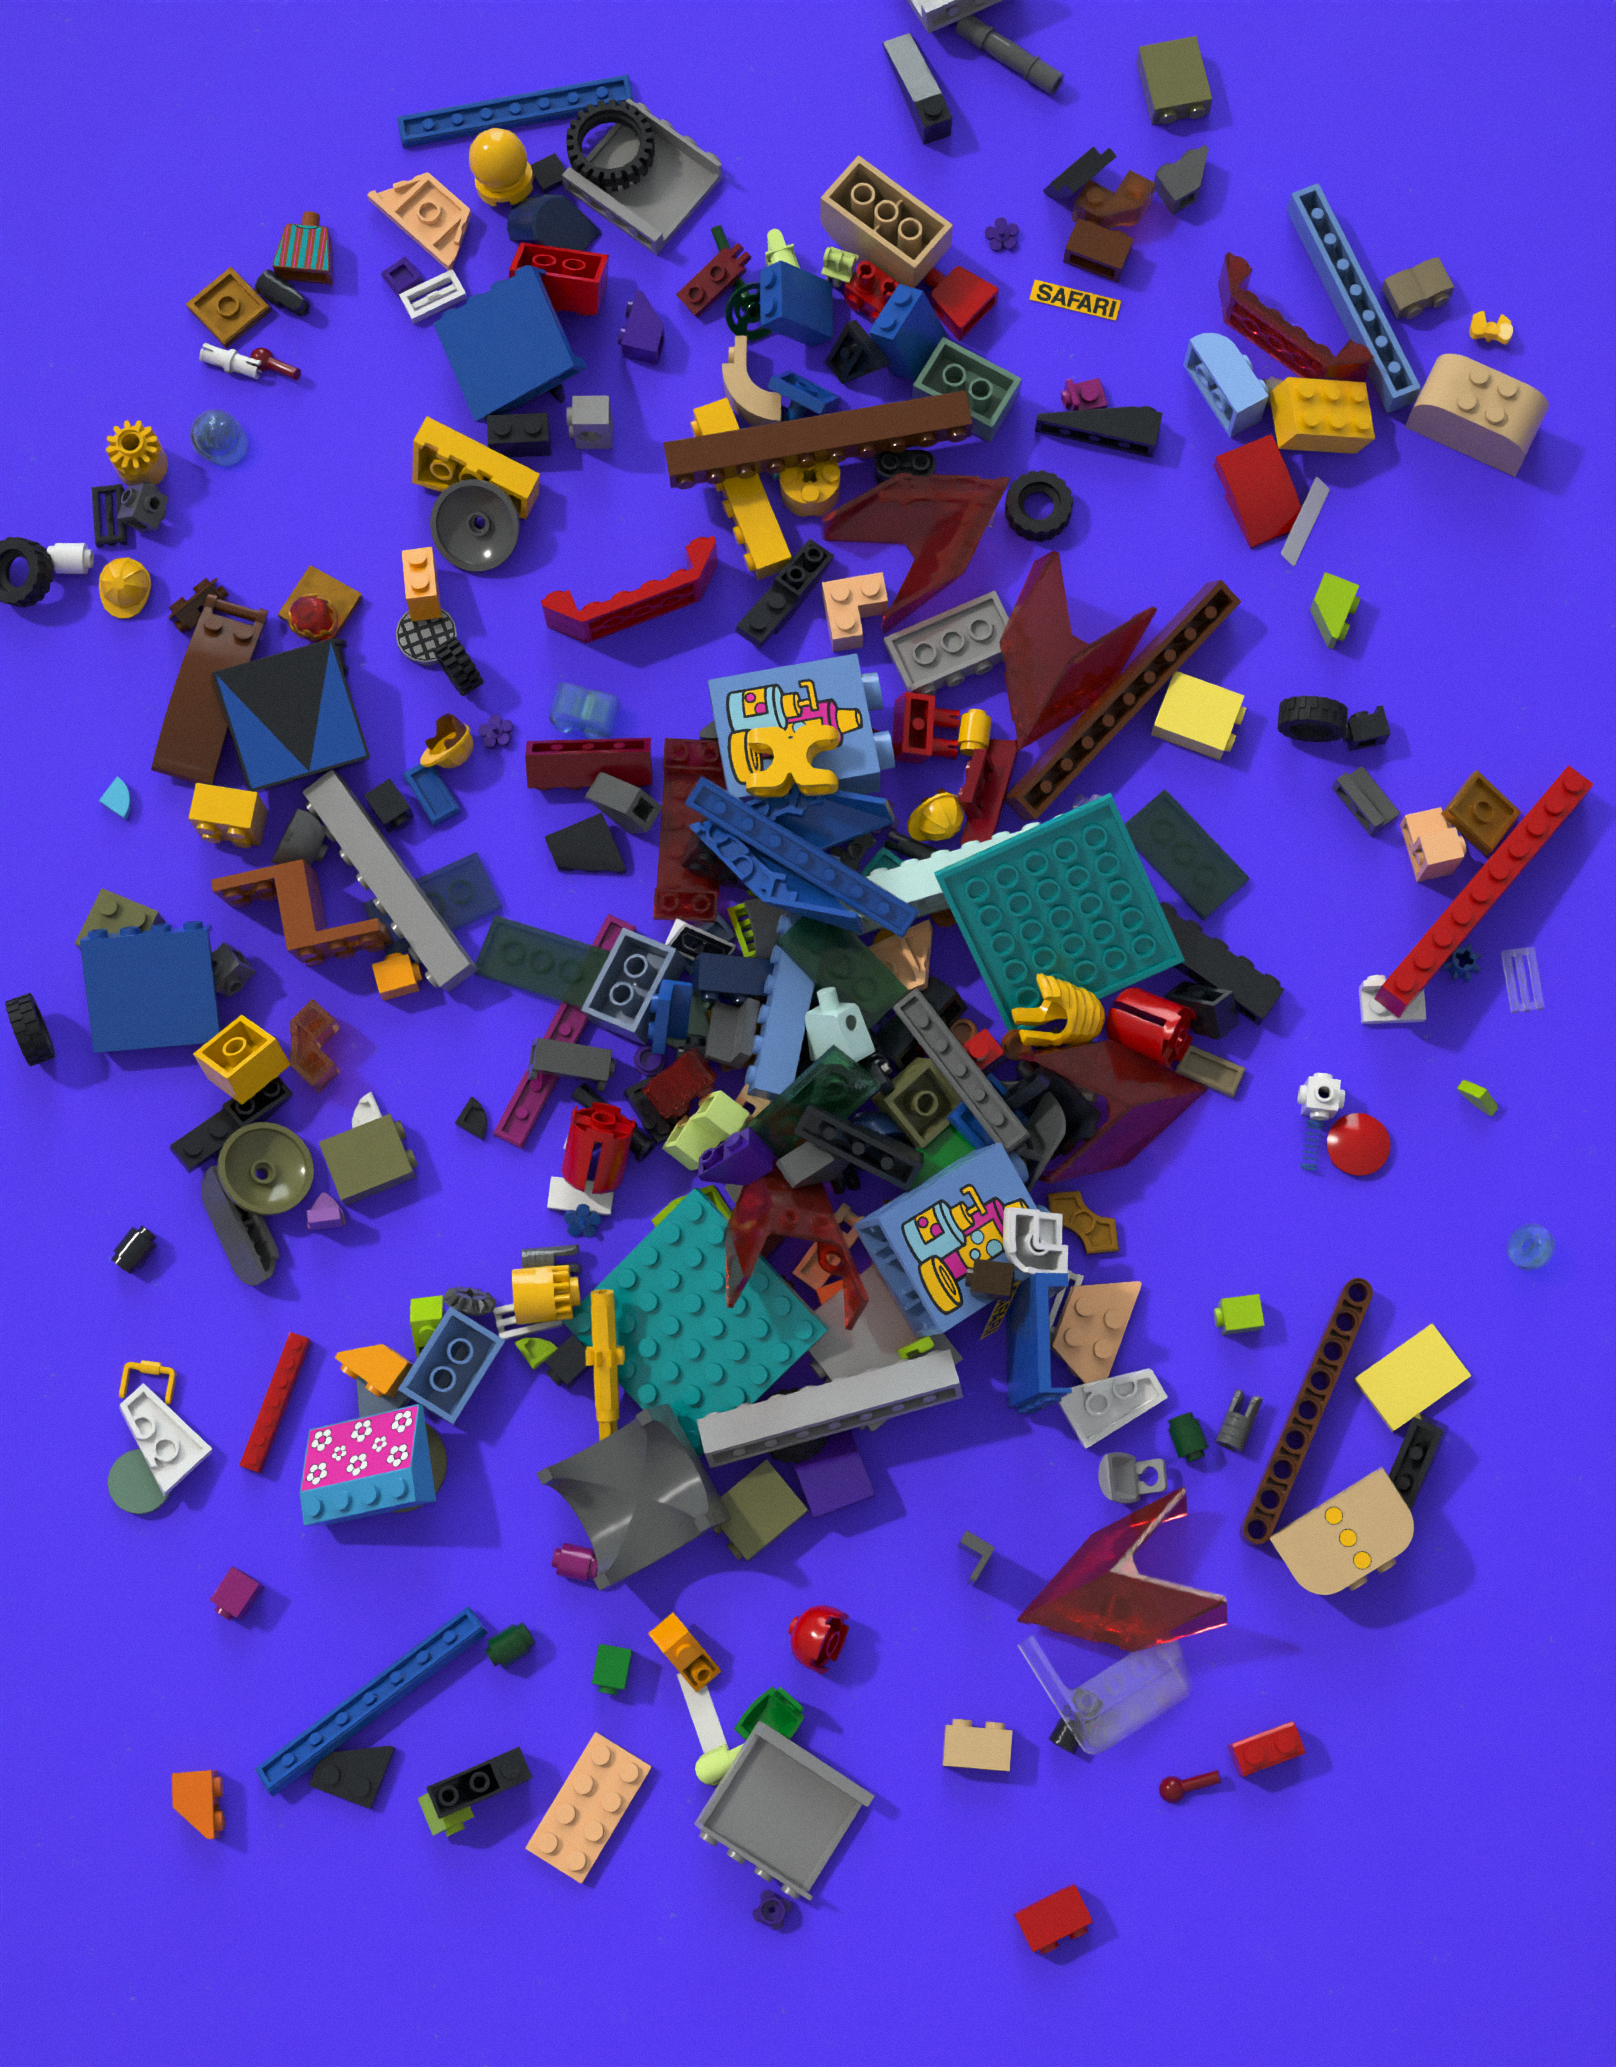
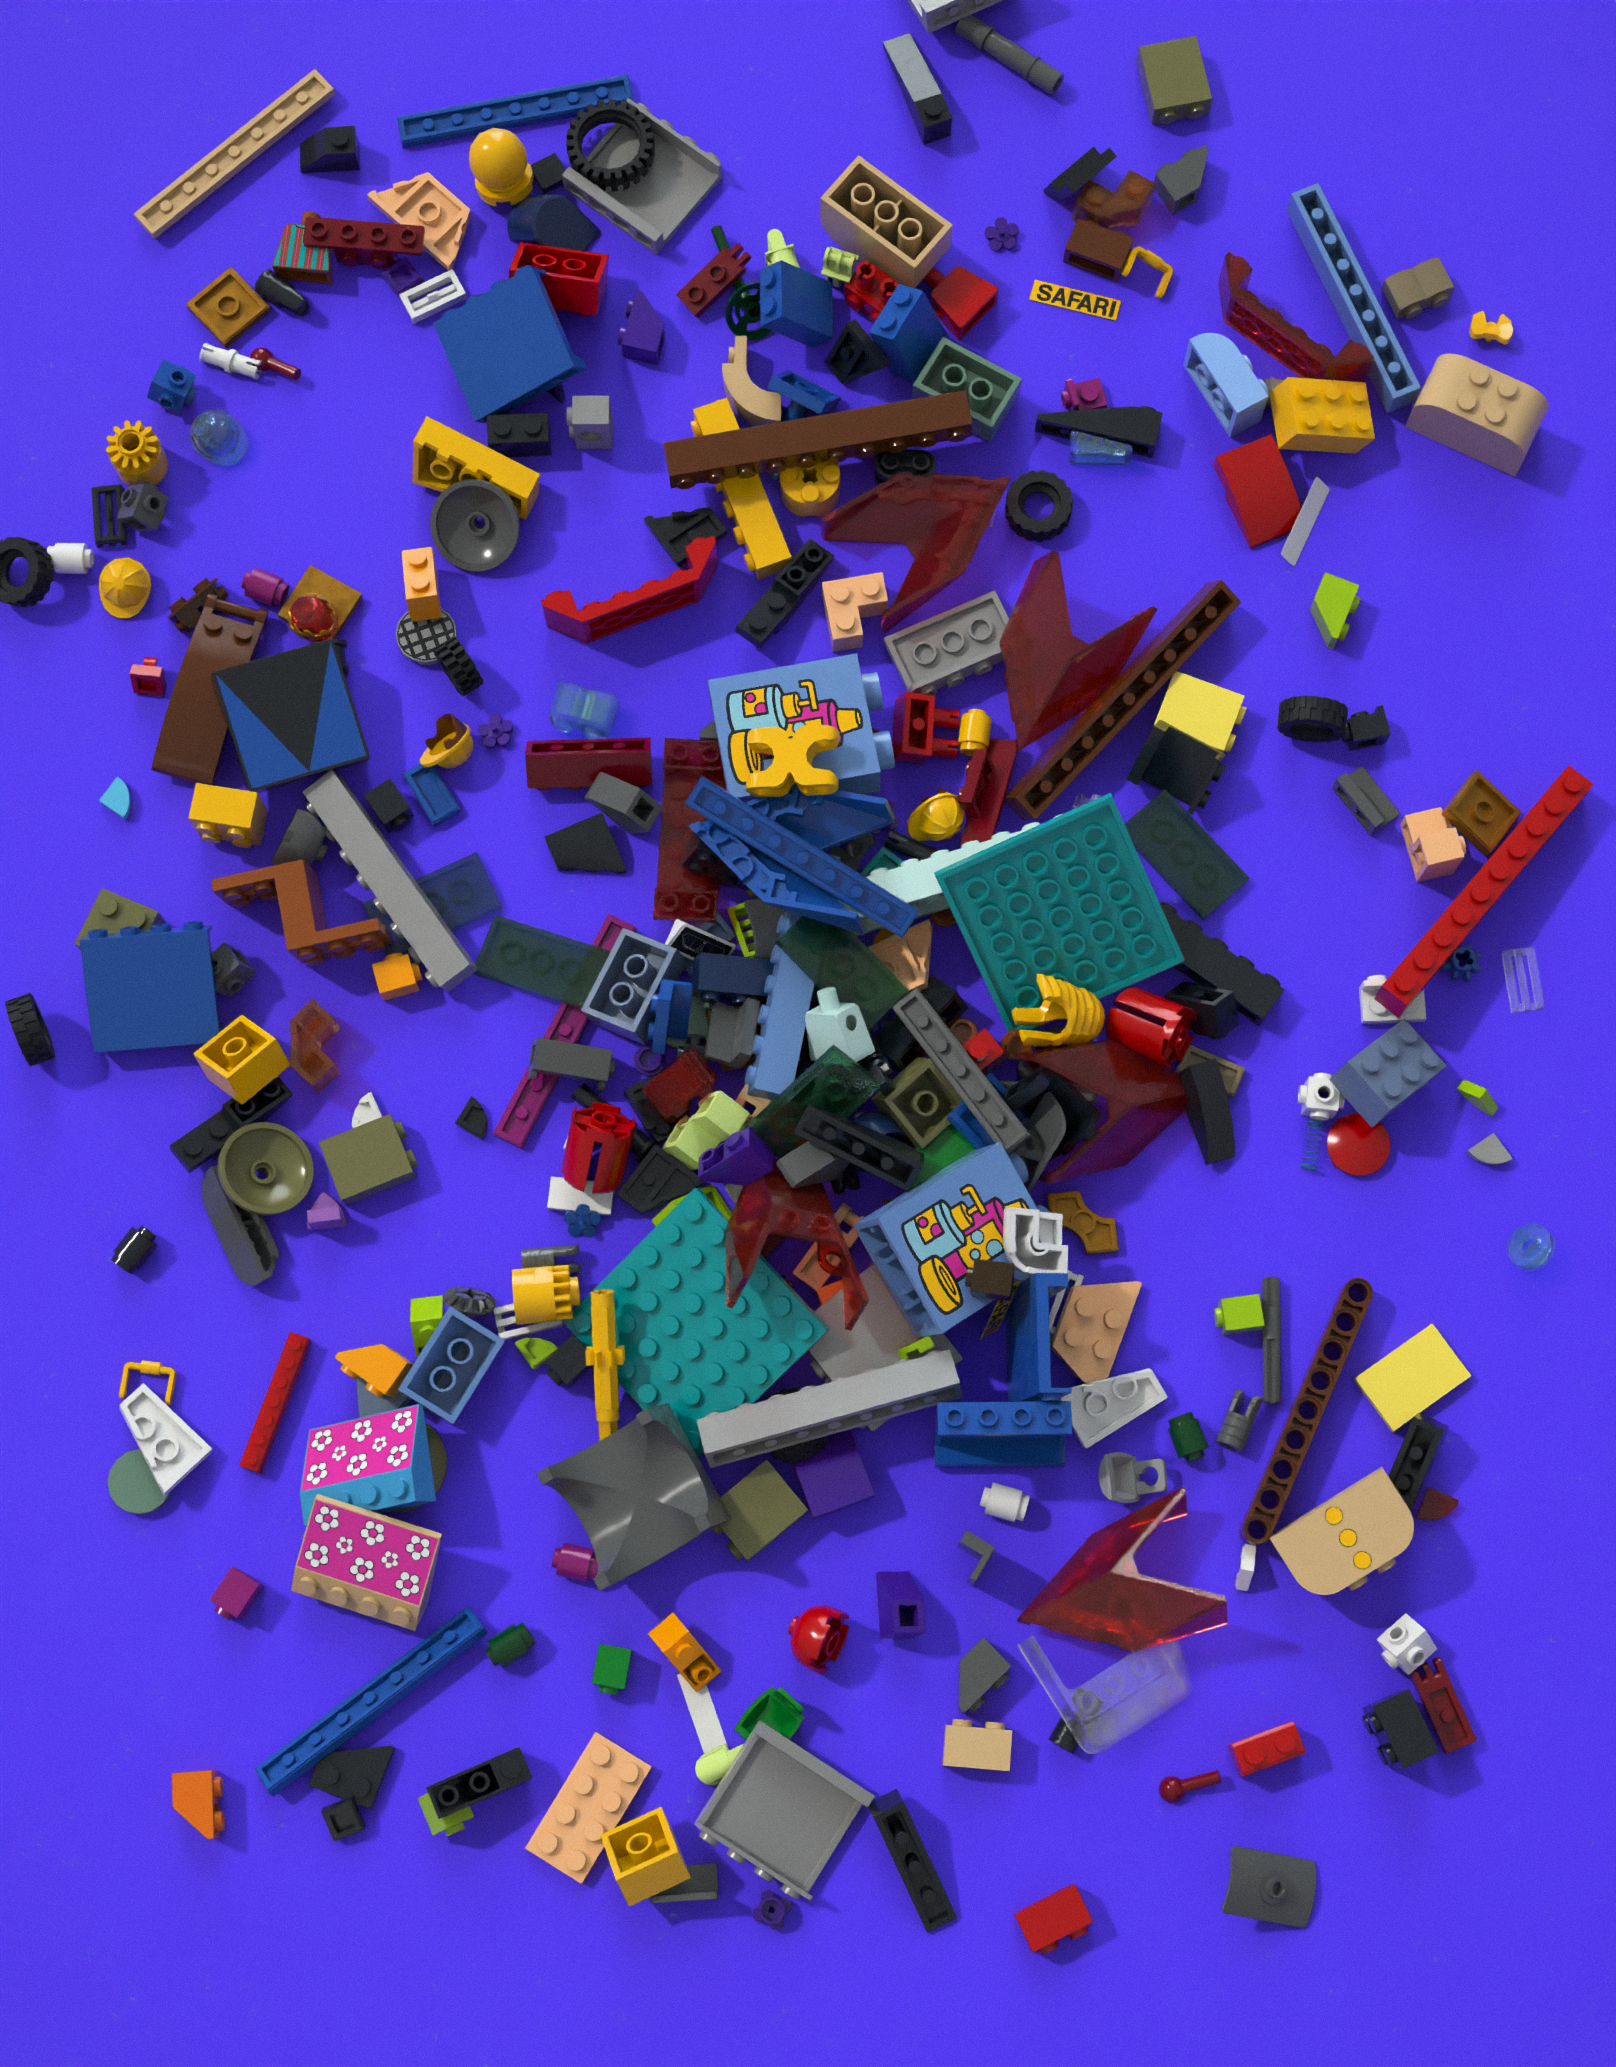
(148, 678): none -> tile
(172, 386): none -> blue brick
(234, 154): none -> tan plate
(265, 587): none -> magenta brick
(331, 150): none -> black slope
(343, 1818): none -> black tile
(364, 241): none -> dark red bracket
(366, 1562): none -> slope
(645, 1856): none -> yellow brick
(657, 1181): none -> black wing
(681, 528): none -> black wing
(700, 1886): none -> dark grey panel
(899, 1606): none -> dark purple slope
(912, 1860): none -> black slope
(977, 1673): none -> dark grey slope
(1001, 1434): none -> blue panel
(1004, 1502): none -> white brick
(1097, 450): none -> clear light blue slope
(1154, 261): none -> yellow piece
(1178, 765): none -> black panel
(1209, 1110): none -> black slope
(1246, 1570): none -> white tile
(1270, 1887): none -> dark grey shield
(1271, 1340): none -> dark grey axle
(1387, 1072): none -> sand blue brick
(1399, 1730): none -> black brick
(1406, 1645): none -> white brick
(1435, 1505): none -> clear red tile
(1443, 1707): none -> dark red hinge
(1490, 1151): none -> light grey tile

